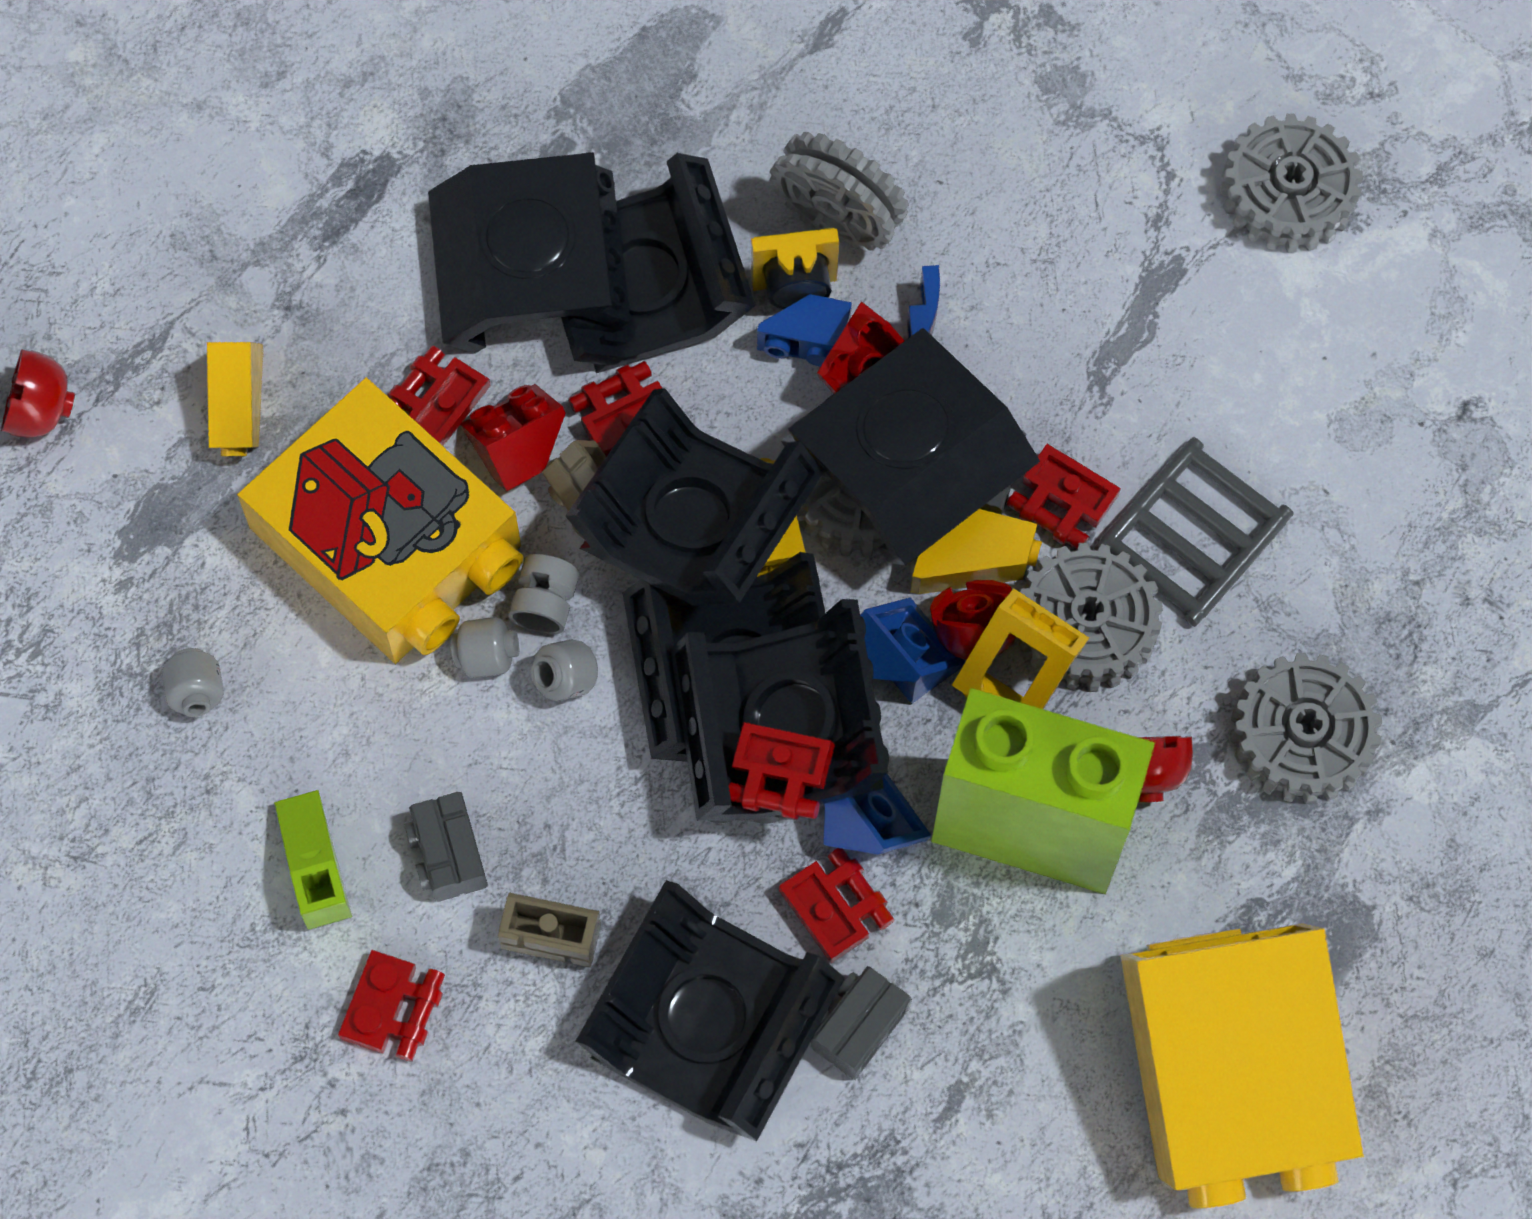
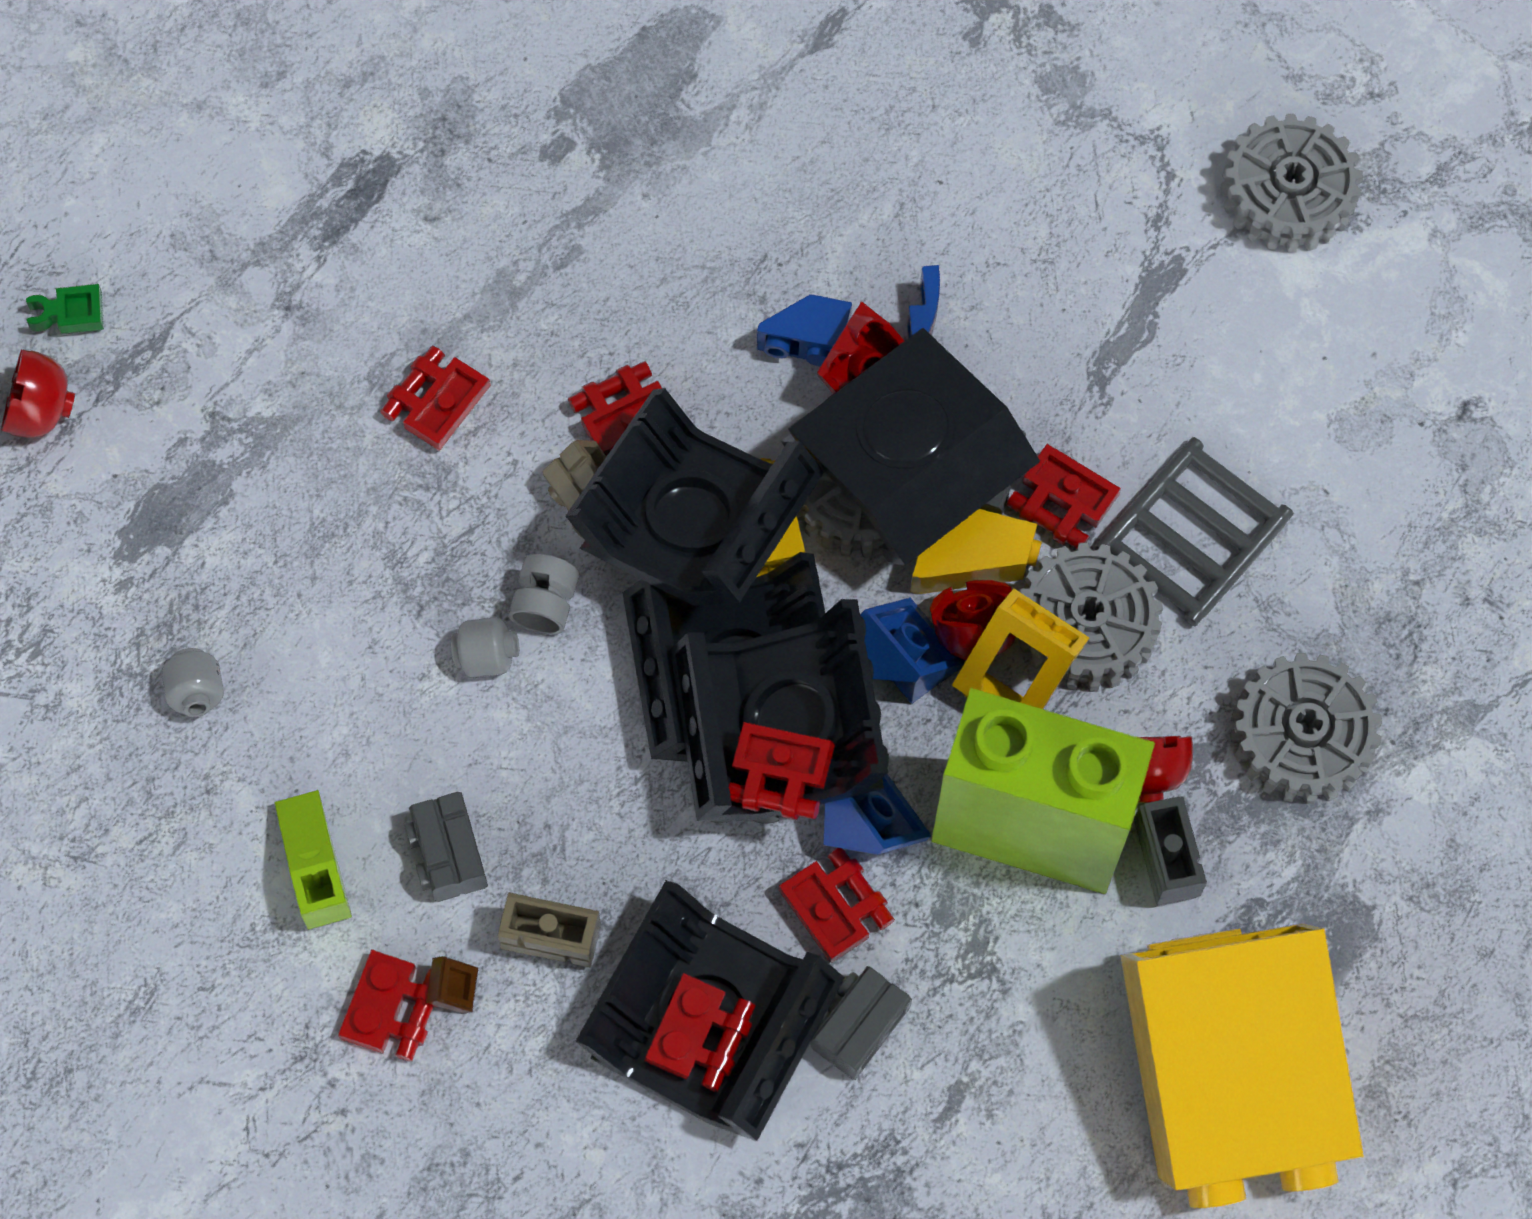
(73, 310): none -> green plate
(234, 395): yellow slope -> none
(384, 523): yellow brick -> none
(452, 985): none -> reddish brown tile
(516, 434): red slope -> none
(526, 246): black panel -> none
(564, 670): light grey head -> none
(678, 272): black panel -> none
(686, 1026): none -> red plate
(795, 265): piece -> none
(839, 190): light grey piece -> none
(1170, 850): none -> dark grey brick

